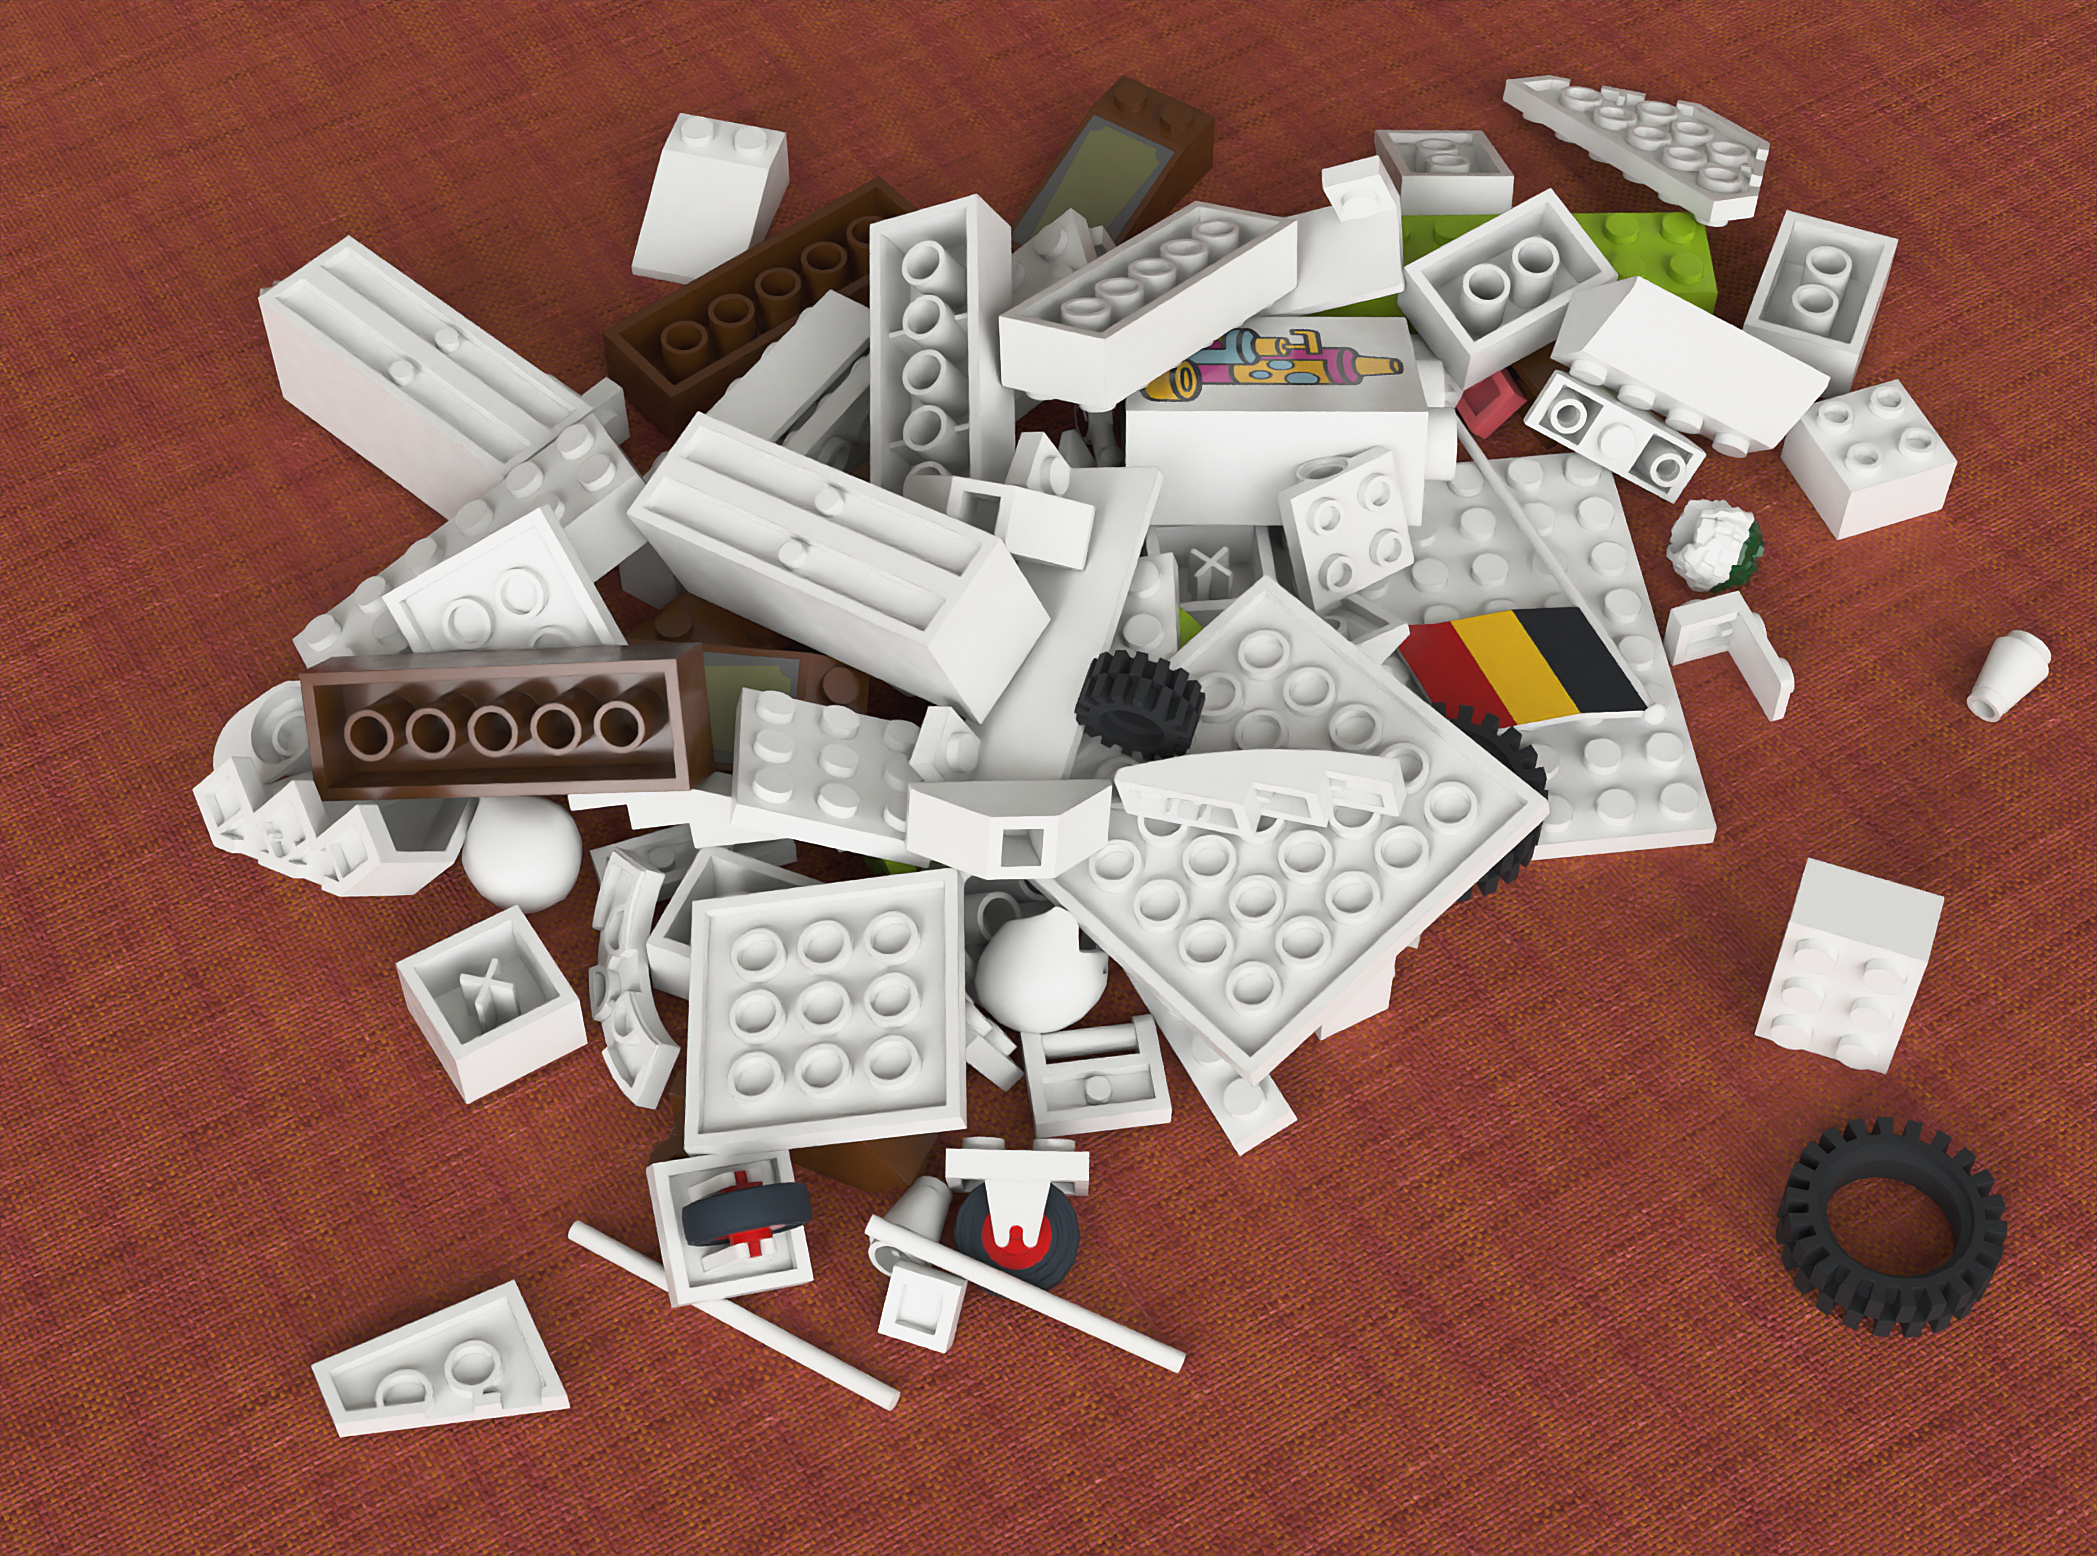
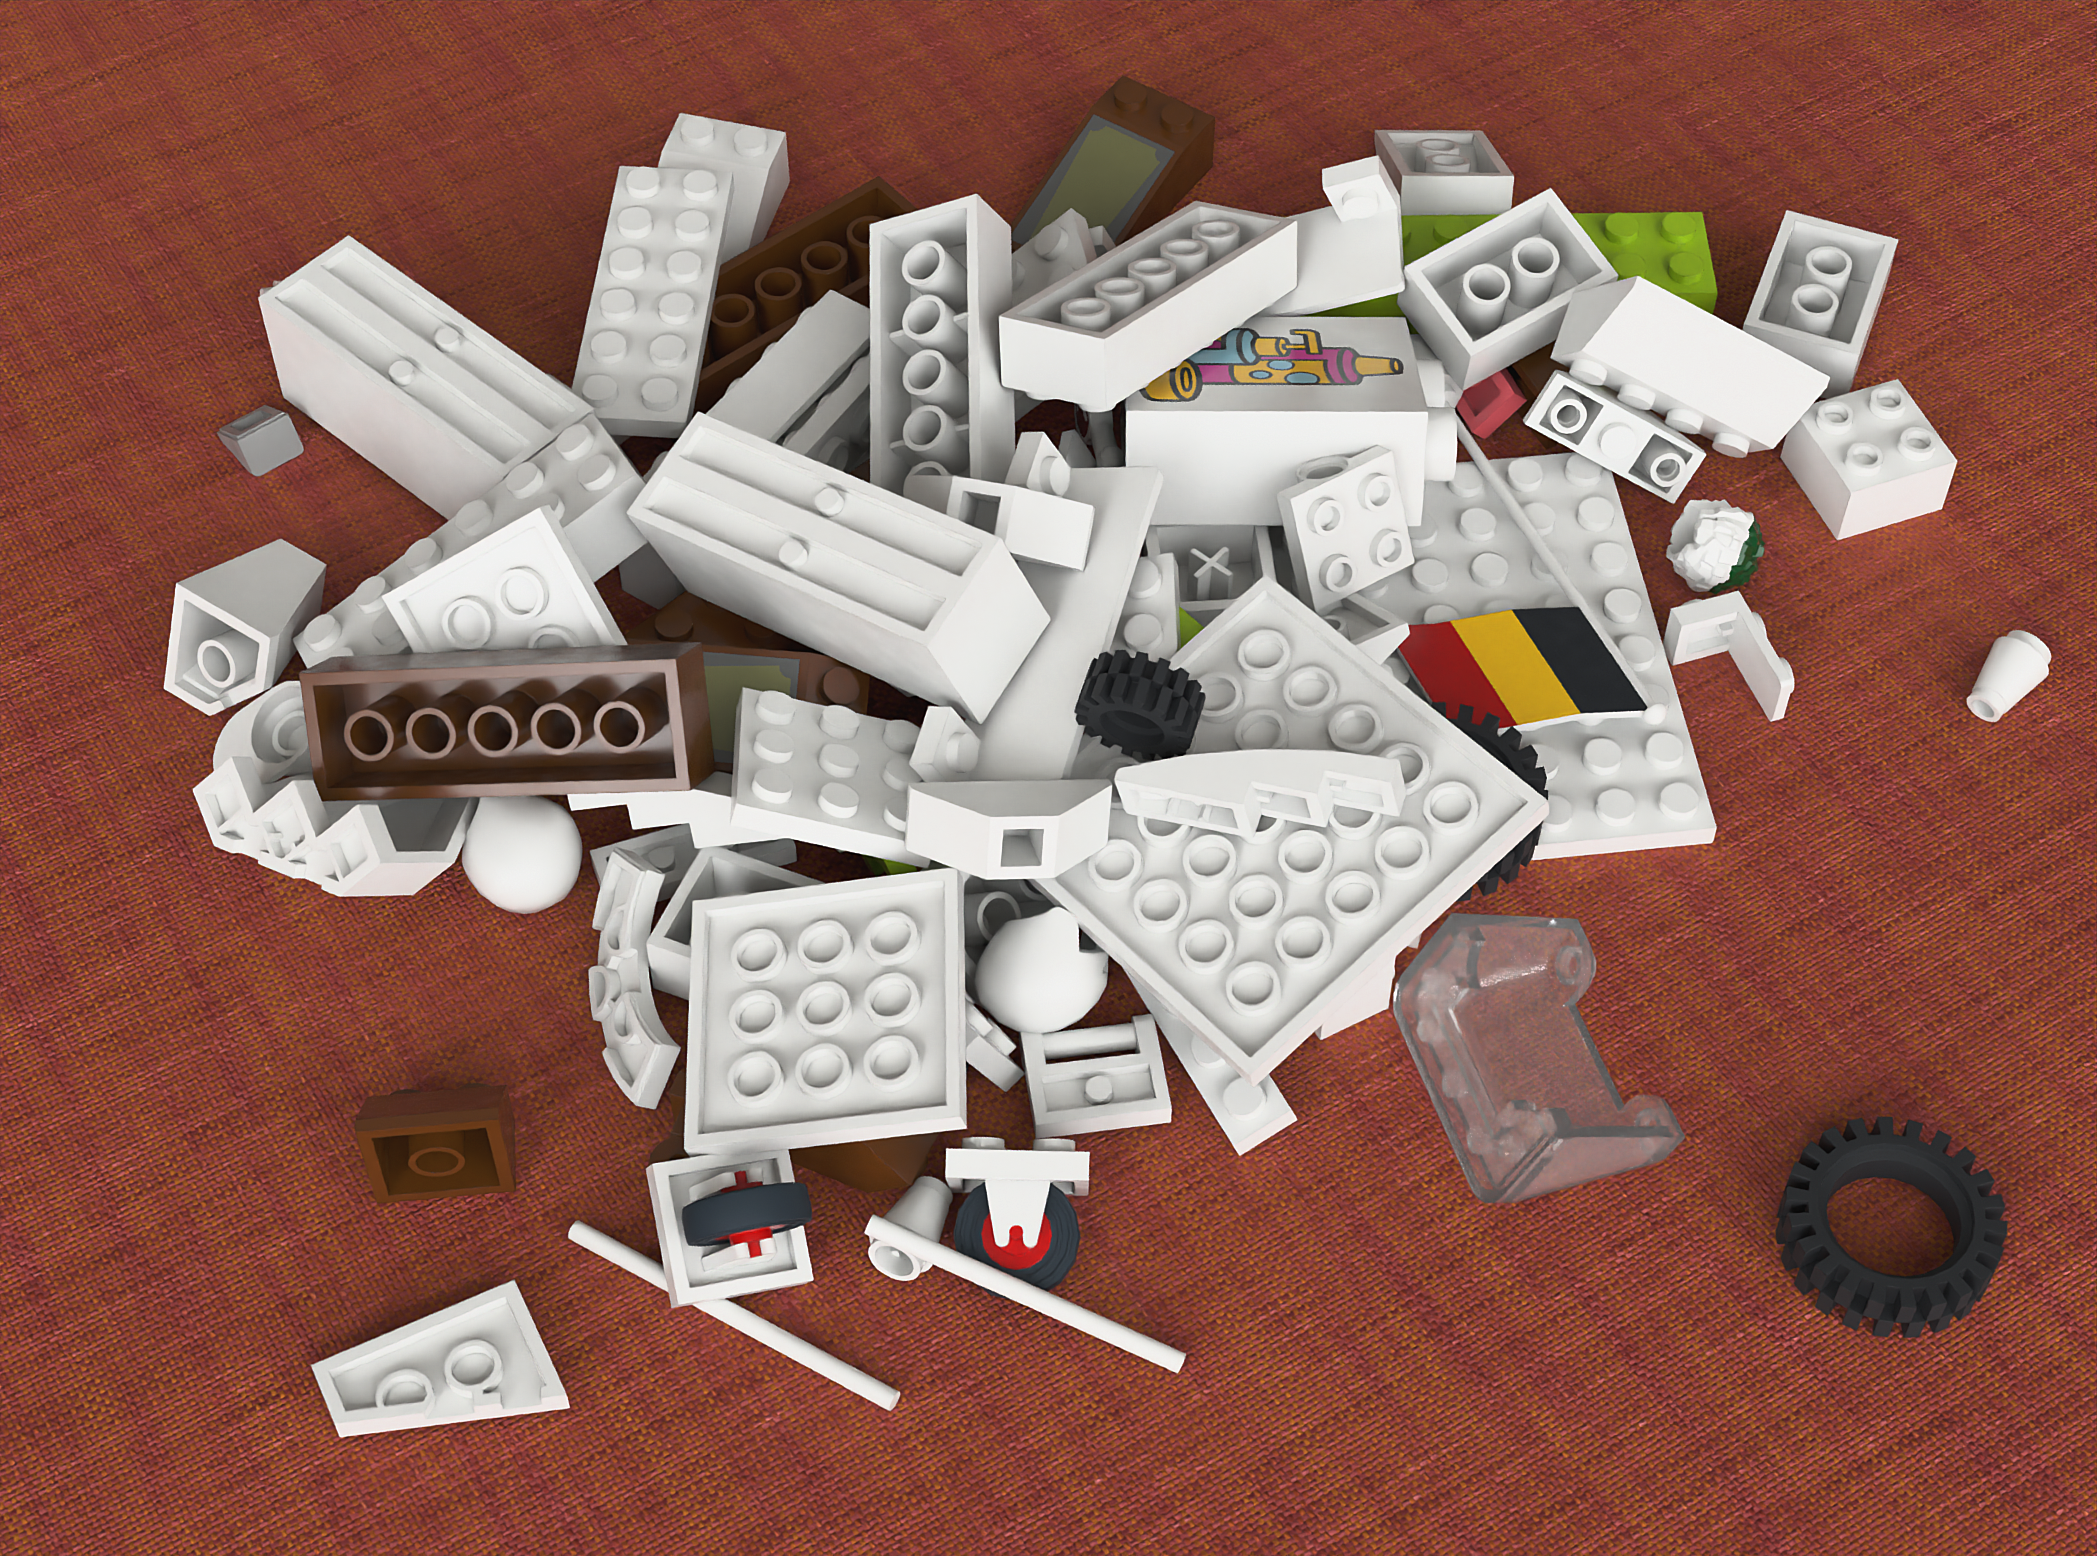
(239, 624): none -> white slope
(262, 439): none -> light grey slope
(438, 1143): none -> reddish brown slope
(492, 1003): white brick -> none
(653, 299): none -> white plate
(922, 1305): white plate -> none
(1514, 1063): none -> clear windscreen
(1677, 151): white plate -> none
(1849, 966): white brick -> none

